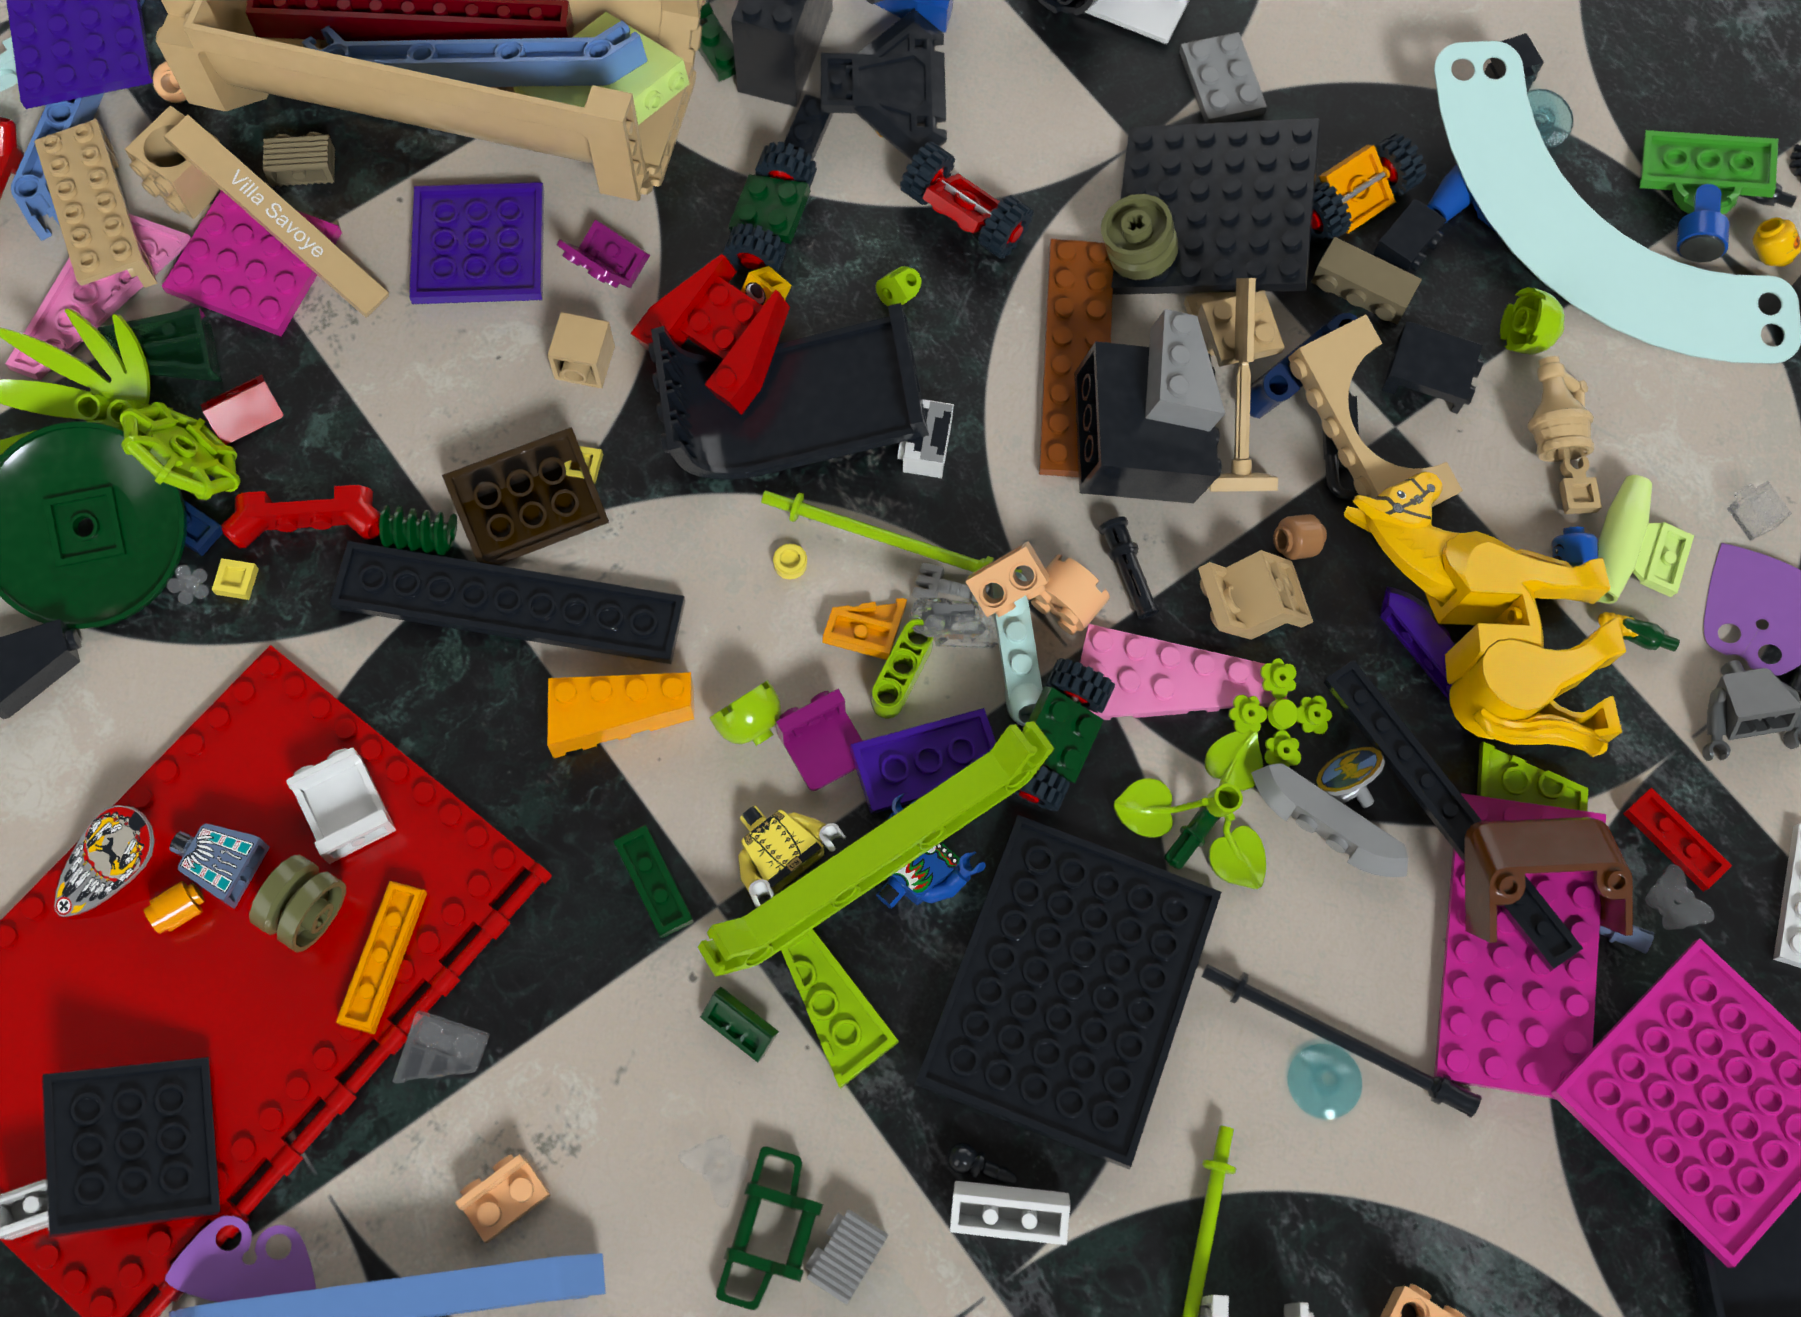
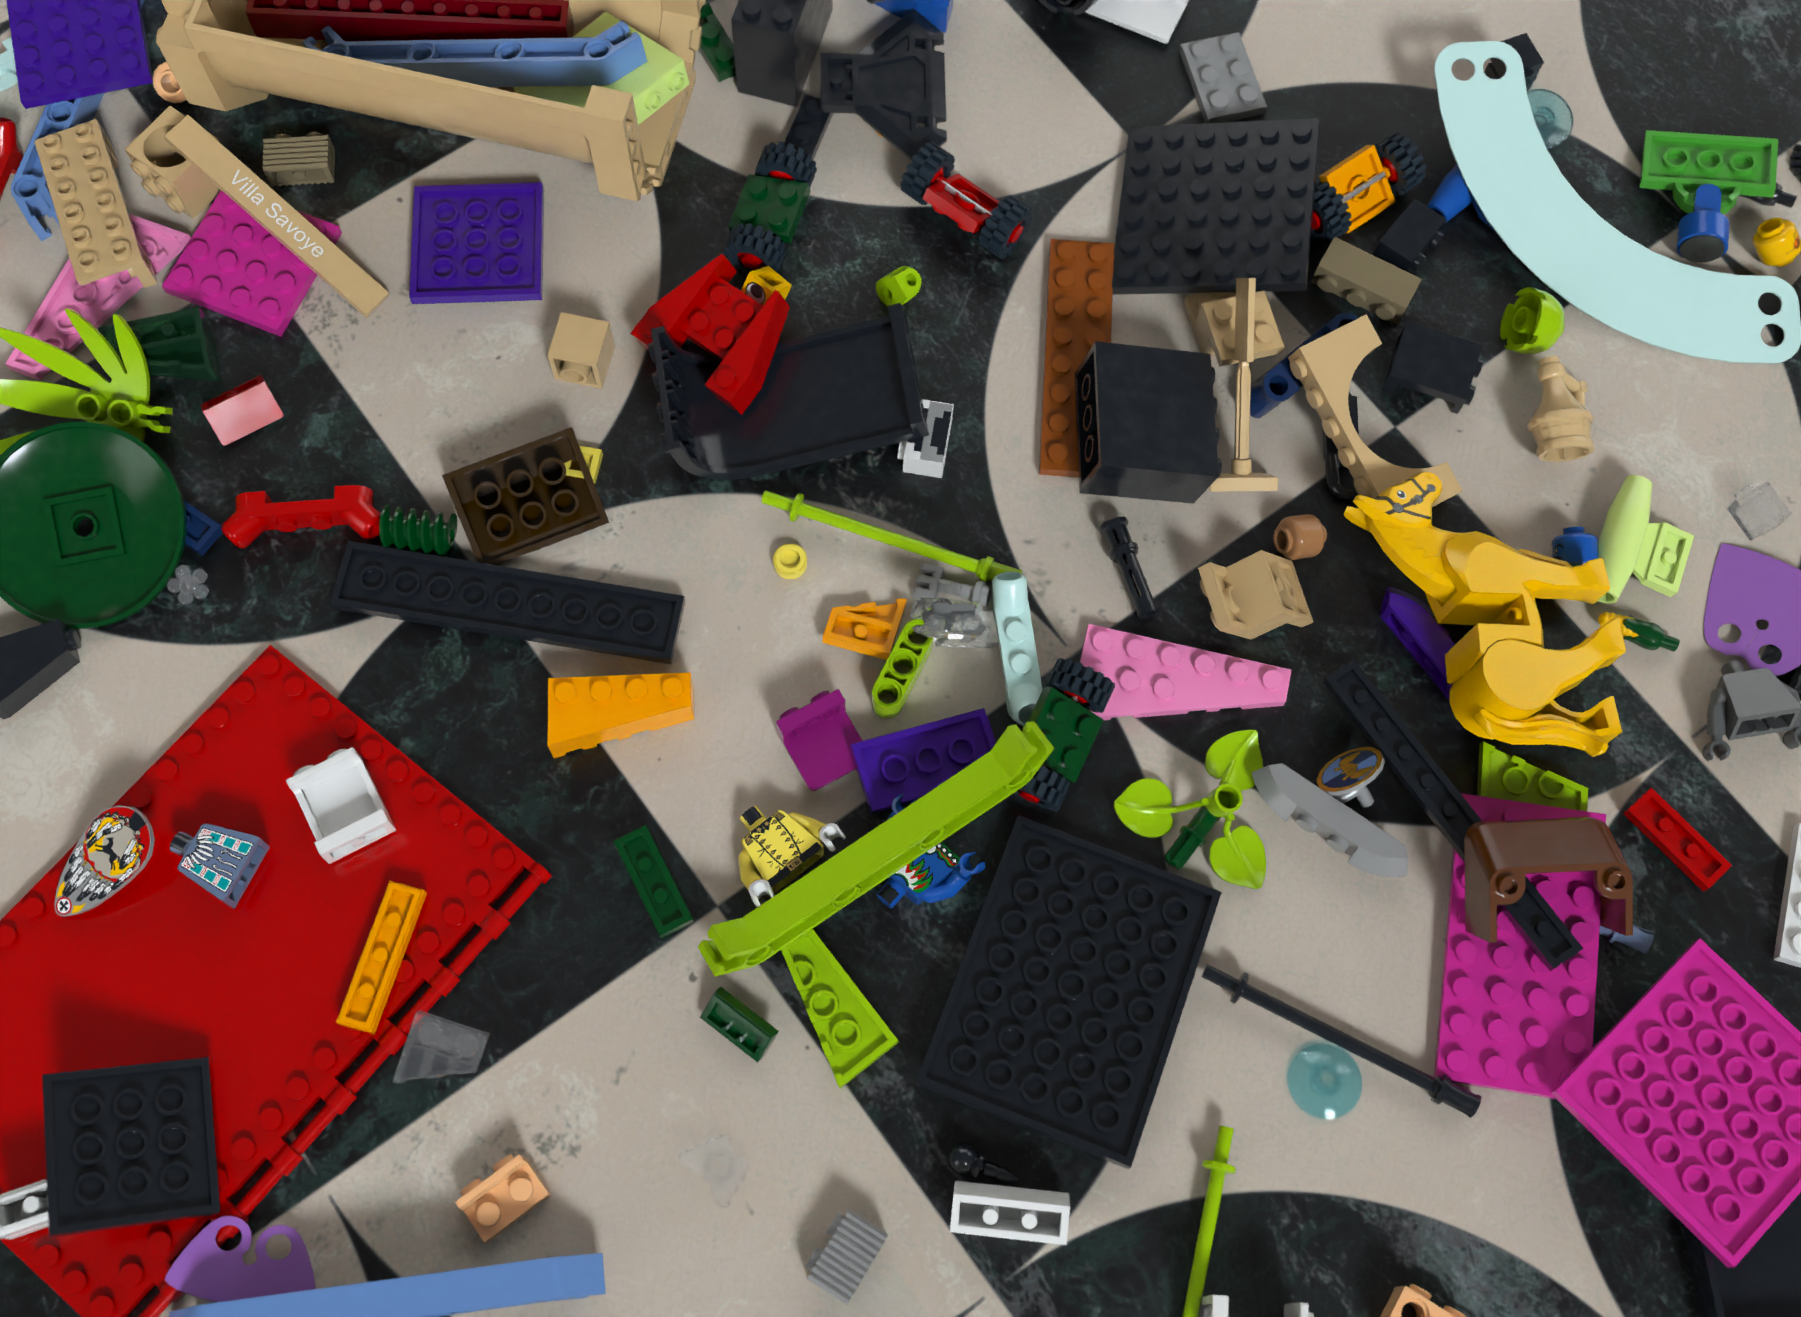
(174, 907): light orange brick -> none
(183, 447): lime plate -> none
(235, 579): light yellow tile -> none
(297, 903): olive wheel -> none
(607, 256): magenta bracket -> none
(737, 1253): dark green bar -> none
(749, 716): lime cylinder -> none
(1003, 573): light nougat brick -> none
(1070, 595): light nougat brick -> none
(1139, 236): olive wheel -> none
(1181, 375): light grey wedge -> none
(1280, 713): lime plant -> none
(1577, 491): tan plate -> none
(1673, 887): clear animal -> none

